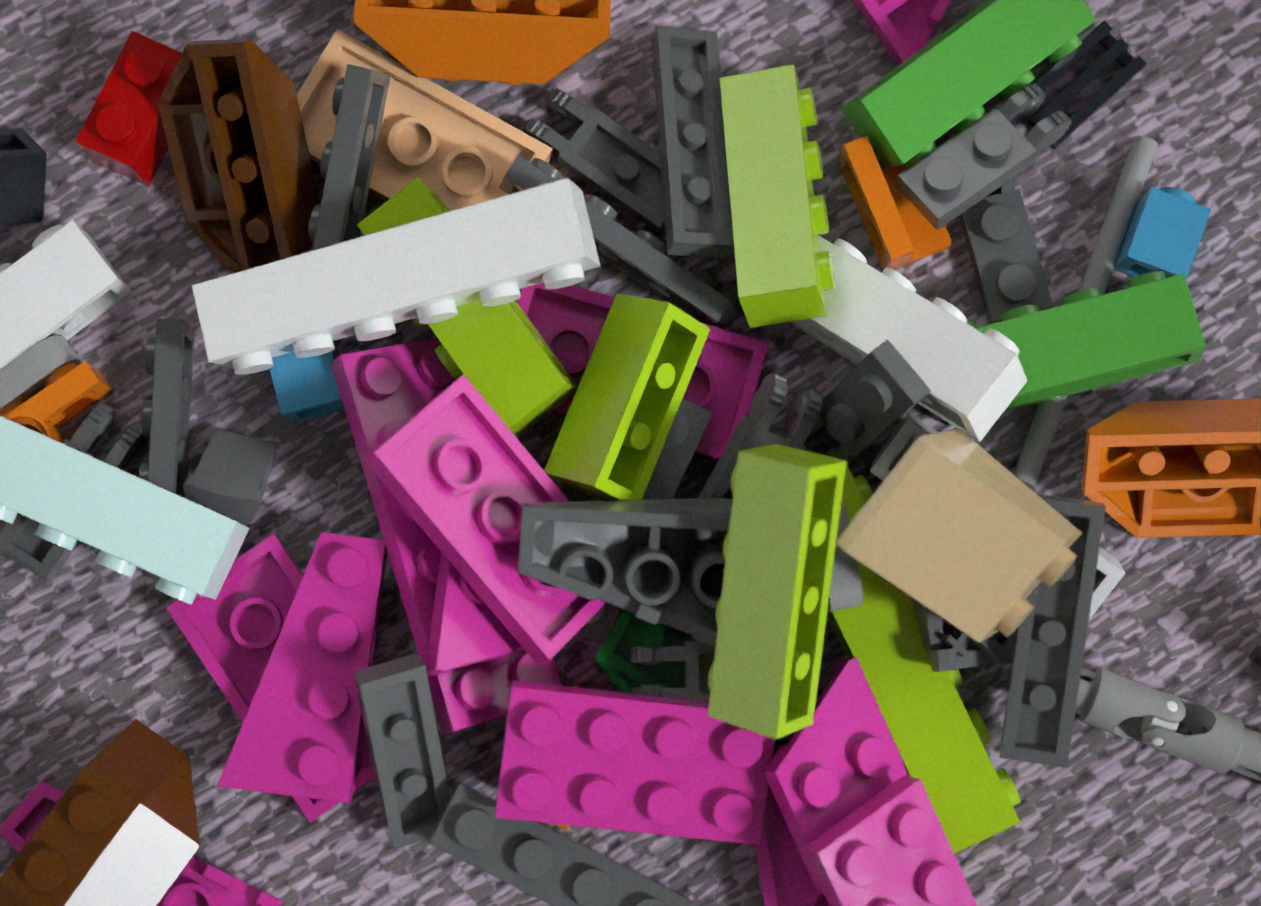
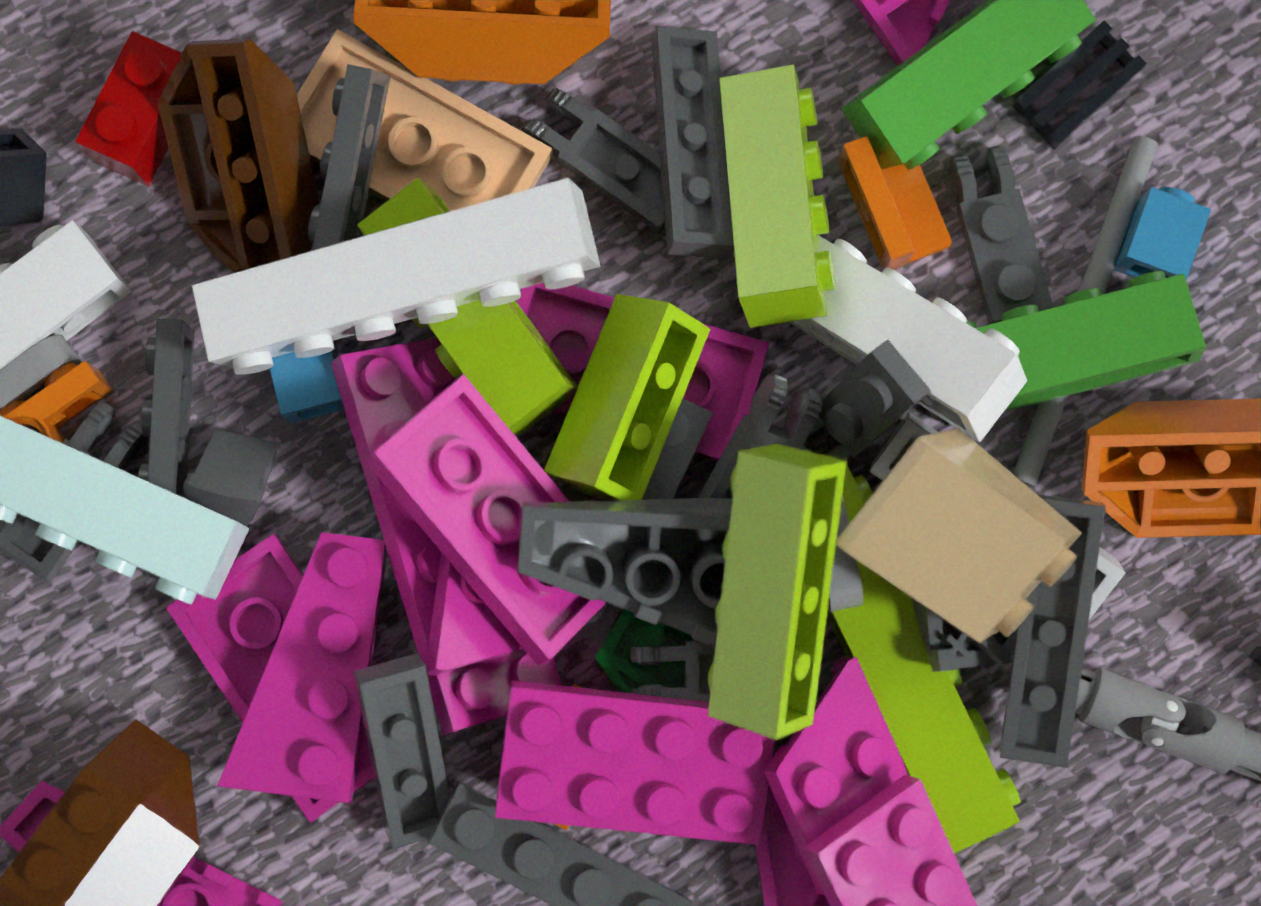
(638, 255): dark grey plate -> none
(980, 158): dark grey hinge -> none

